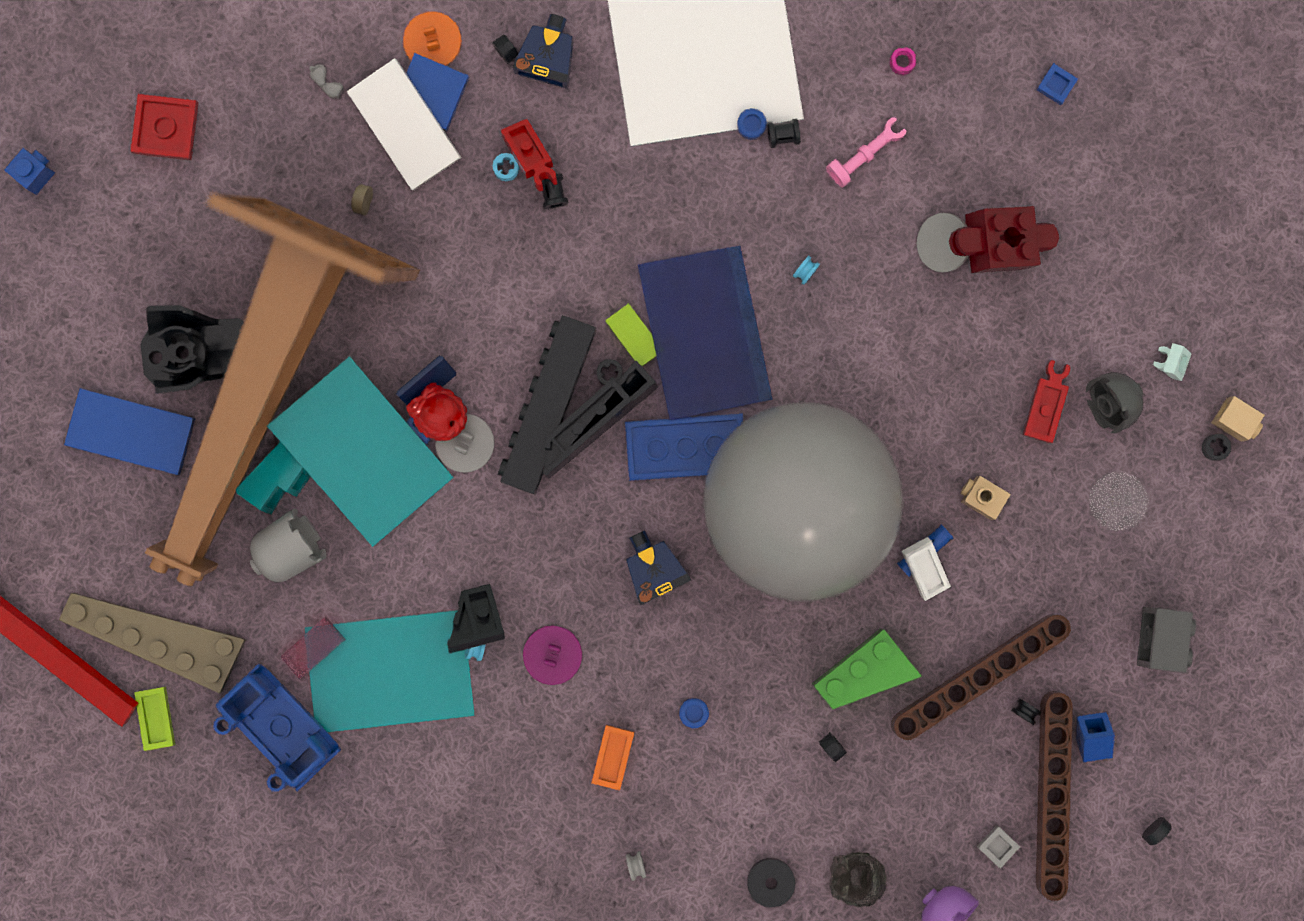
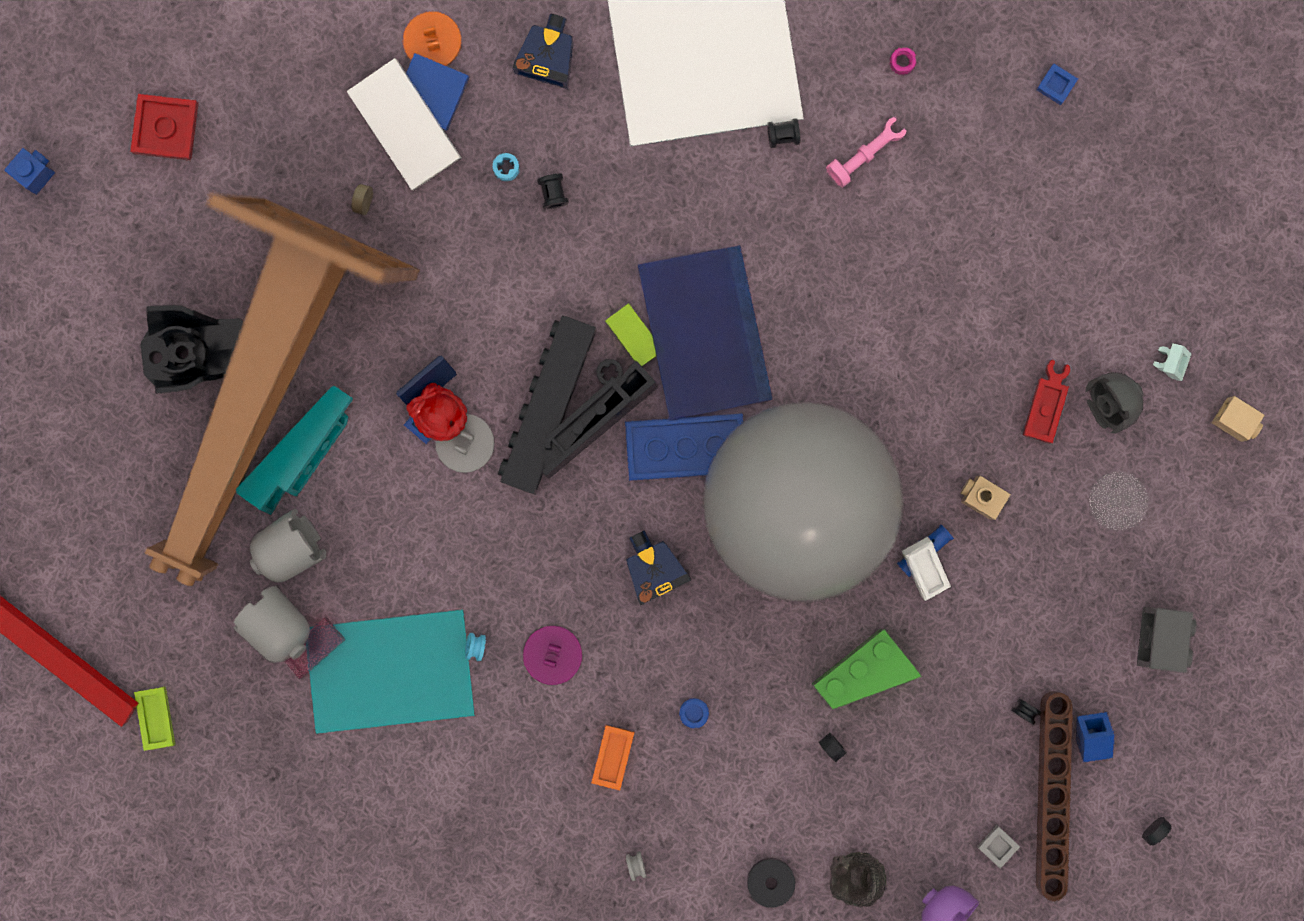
(129, 431): blue tile -> none
(177, 646): dark tan wing -> none
(273, 626): none -> light grey cylinder
(277, 728): blue container -> none
(318, 74): light grey piece -> none
(360, 451): teal piece -> none
(476, 620): black wing -> none
(505, 48): black axle -> none
(529, 152): red plate -> none
(751, 124): blue tile -> none
(806, 270): medium azure bush -> none
(934, 242): light grey piece -> none
(995, 675): reddish brown beam -> none
(1003, 239): dark red brick -> none
(1208, 451): black bush -> none

